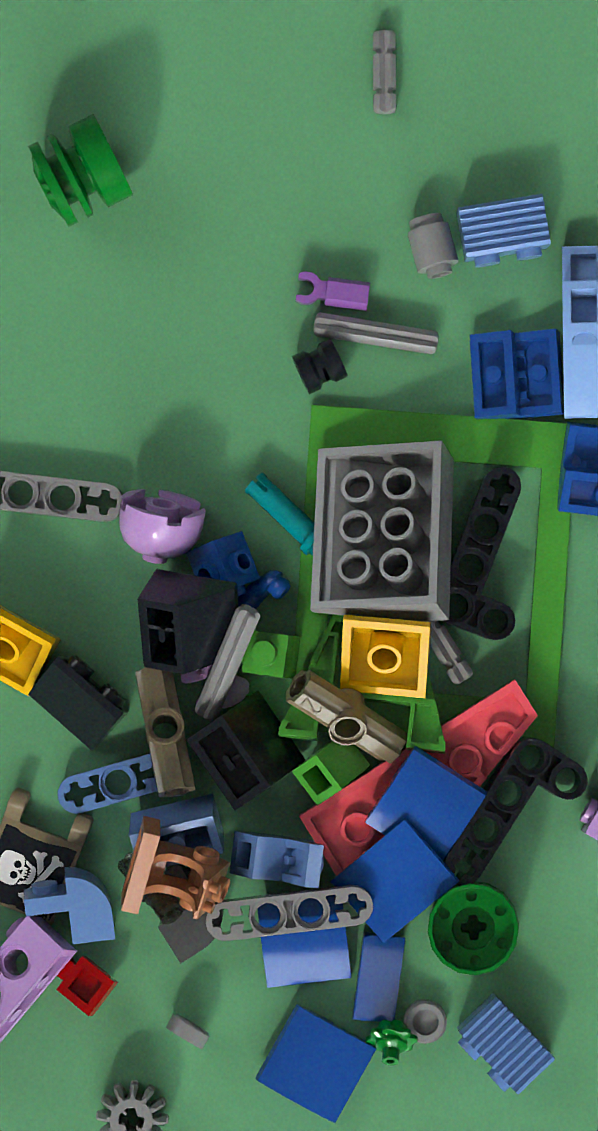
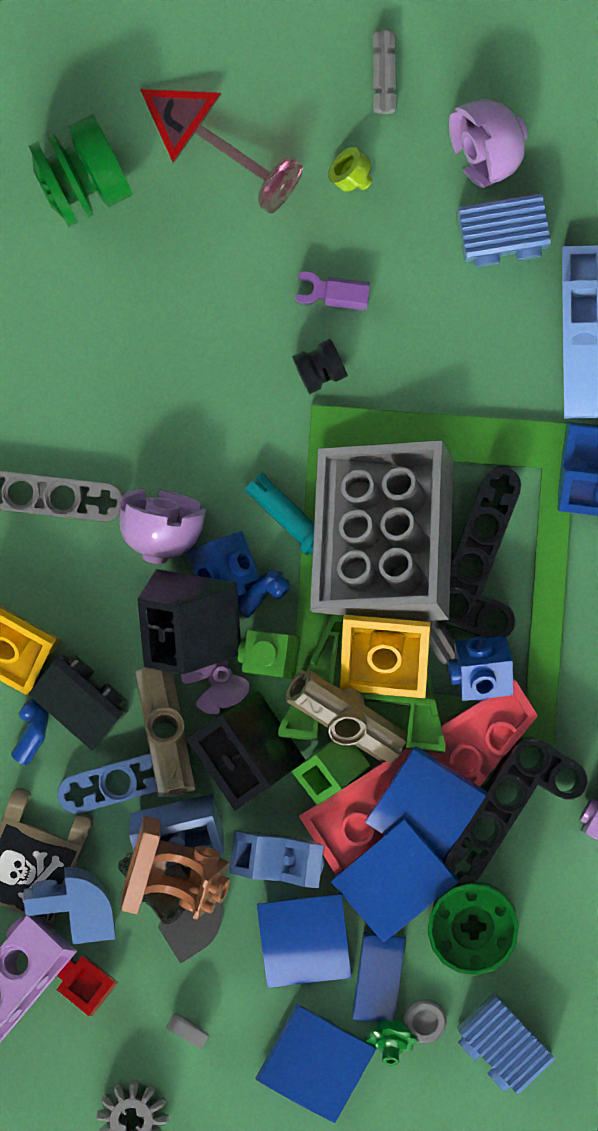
(34, 733): none -> blue arm
(180, 116): none -> piece
(227, 662): light grey axle -> none
(289, 918): light grey beam -> none
(350, 170): none -> lime tile
(375, 333): light grey axle -> none
(432, 245): light grey brick -> none
(482, 668): none -> blue brick
(490, 139): none -> lavender cylinder
(517, 374): blue slope -> none

